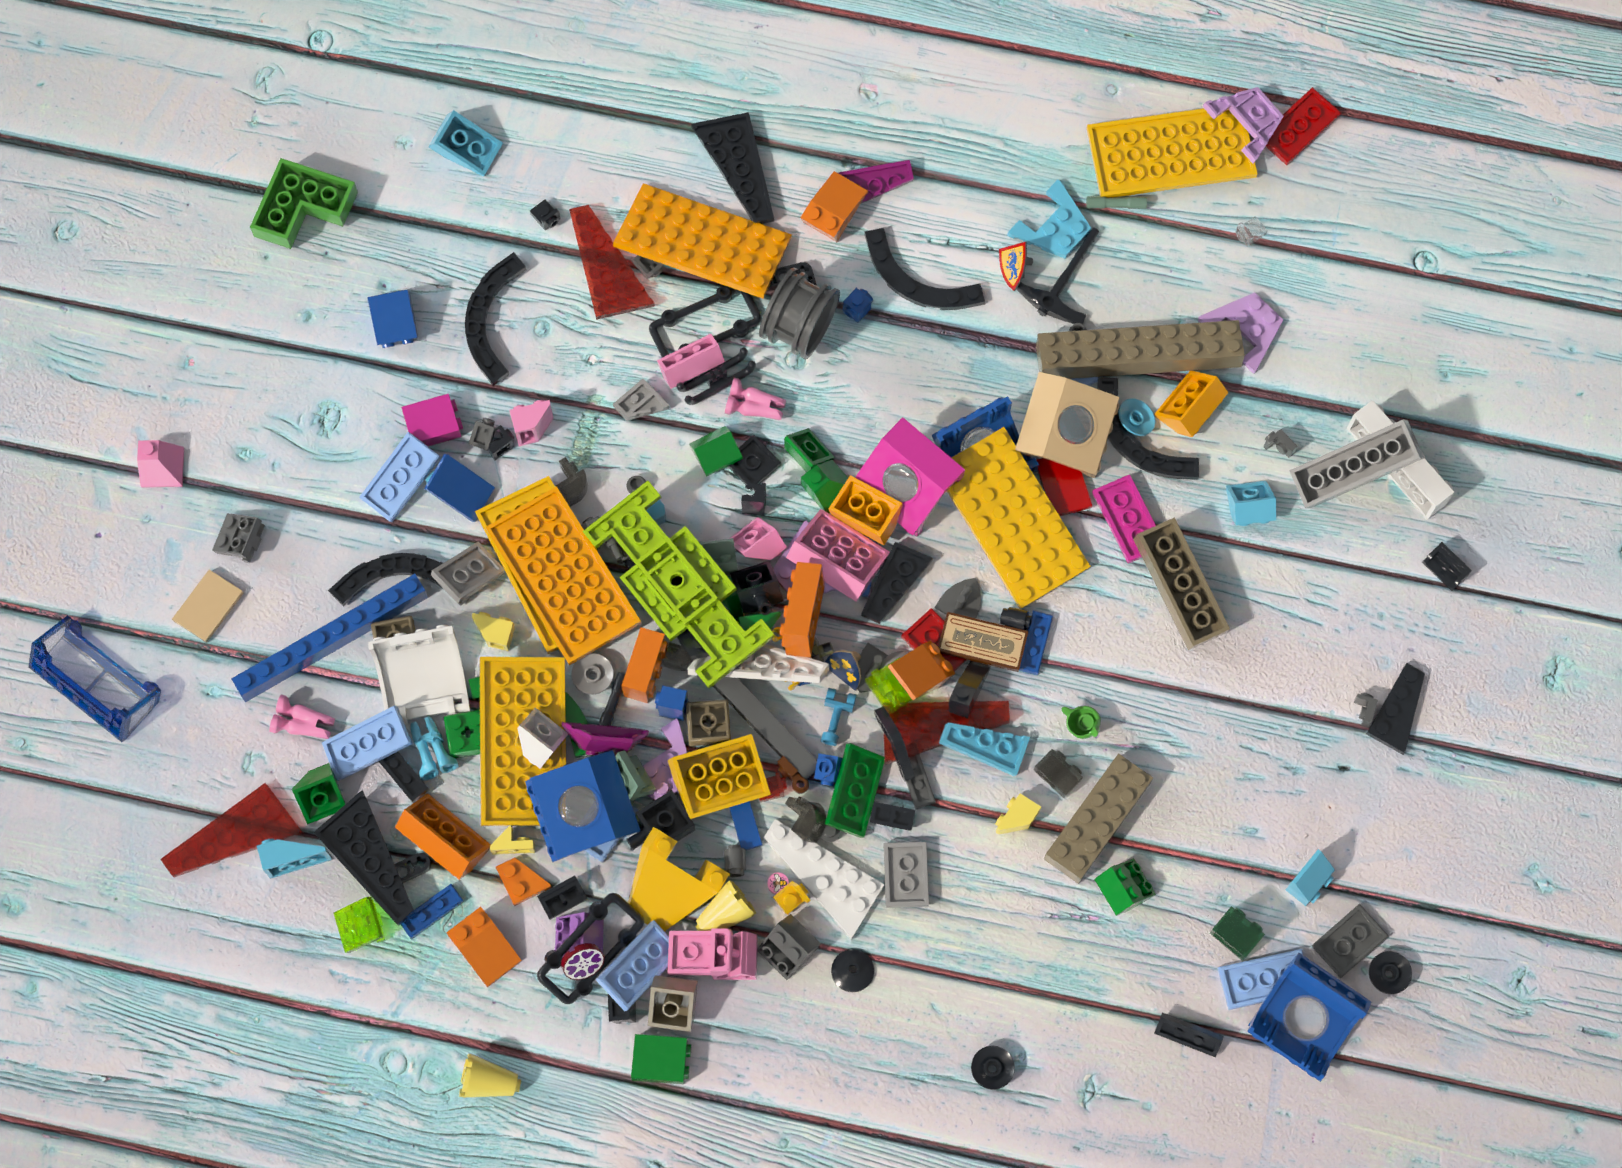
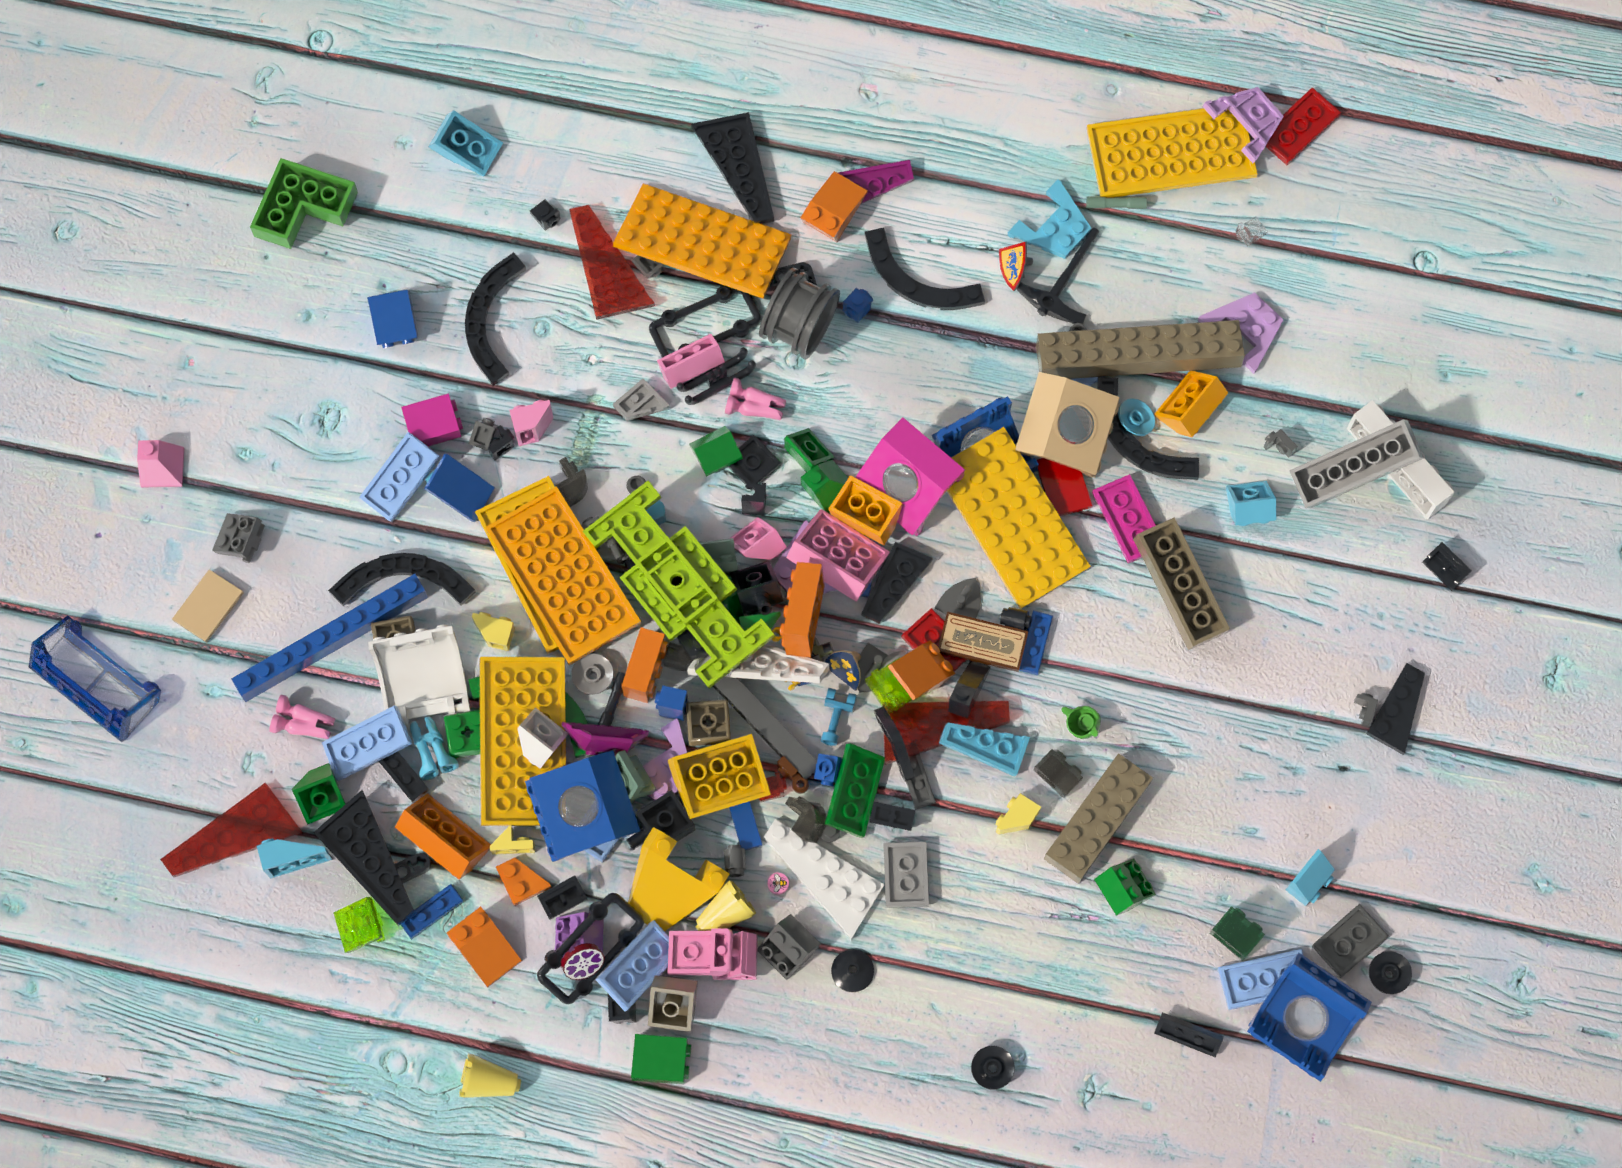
(468, 572): light grey plate -> none
(791, 896): yellow bracket -> none

